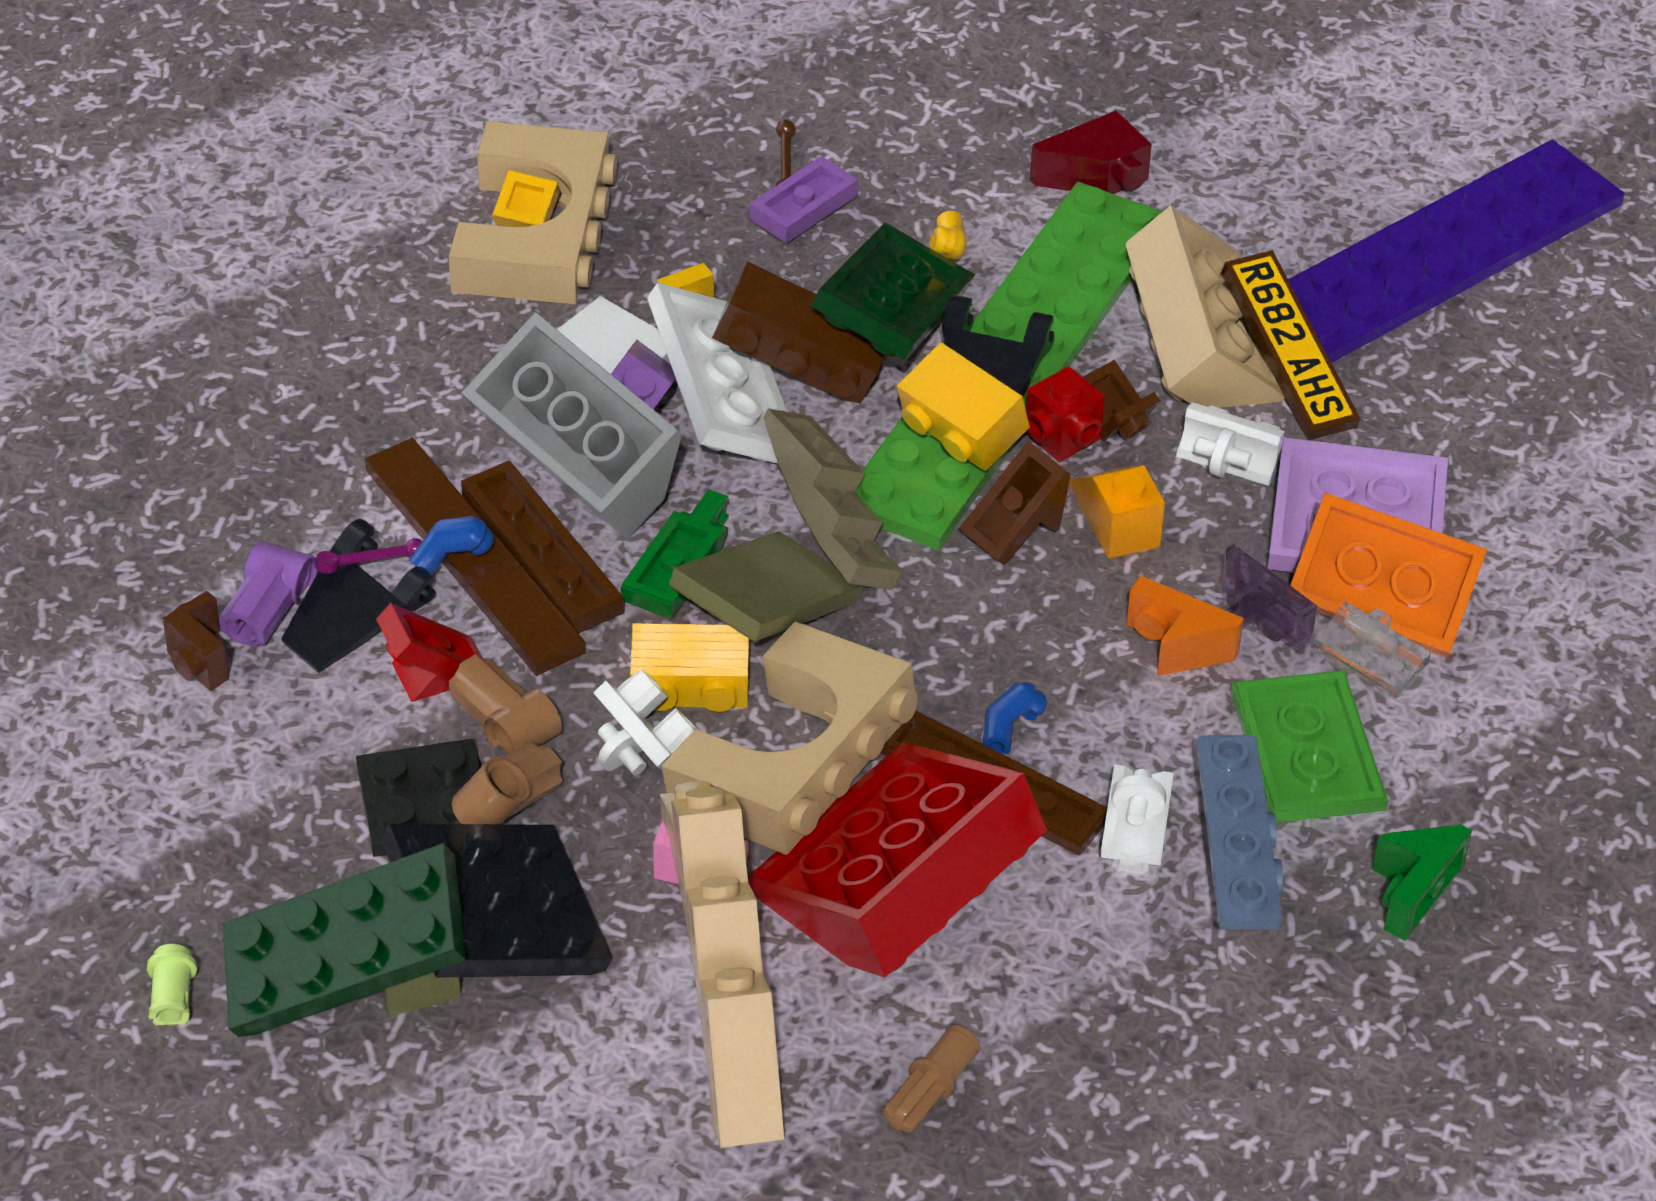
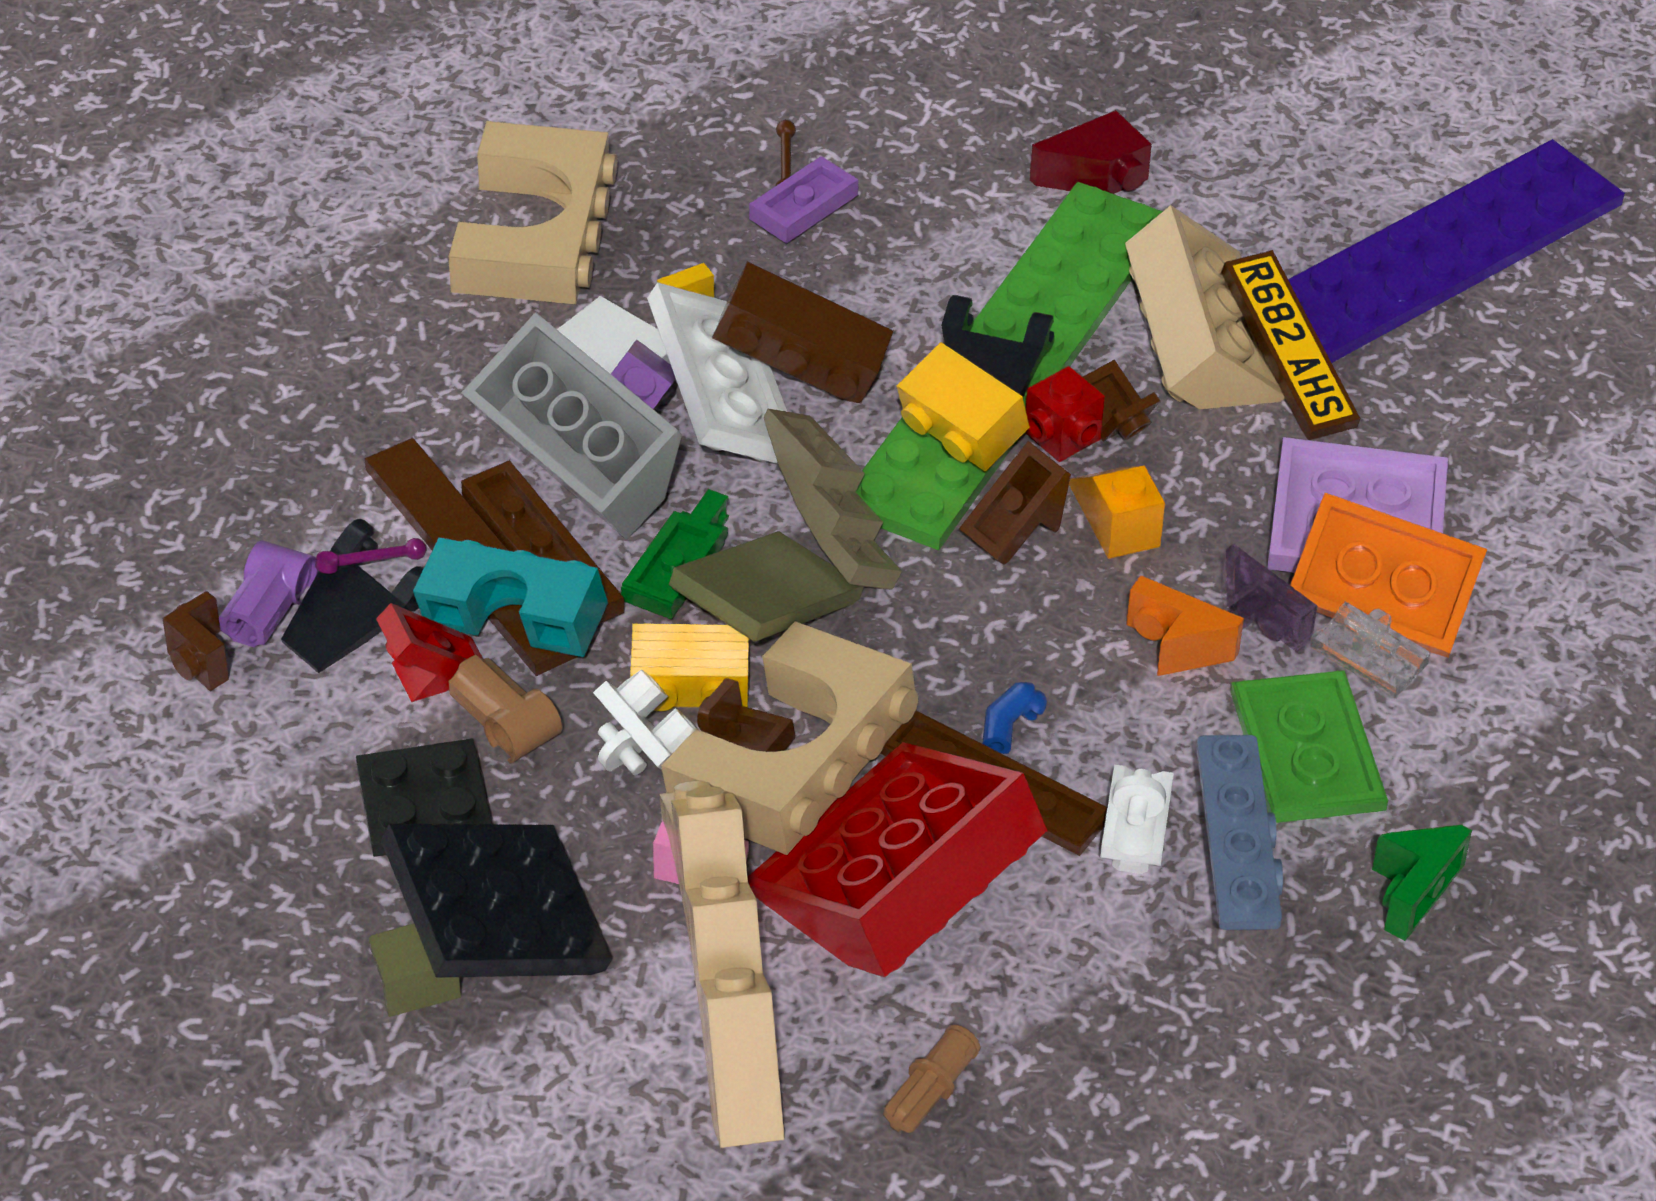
(171, 974): yellowish green pin -> none
(343, 941): dark green plate -> none
(450, 536): blue arm -> none
(471, 581): none -> teal arch
(508, 785): medium nougat piece -> none
(525, 200): yellow plate -> none
(727, 719): none -> reddish brown bracket
(892, 291): dark green plate -> none
(949, 236): yellow arm -> none
(1230, 443): white hips -> none

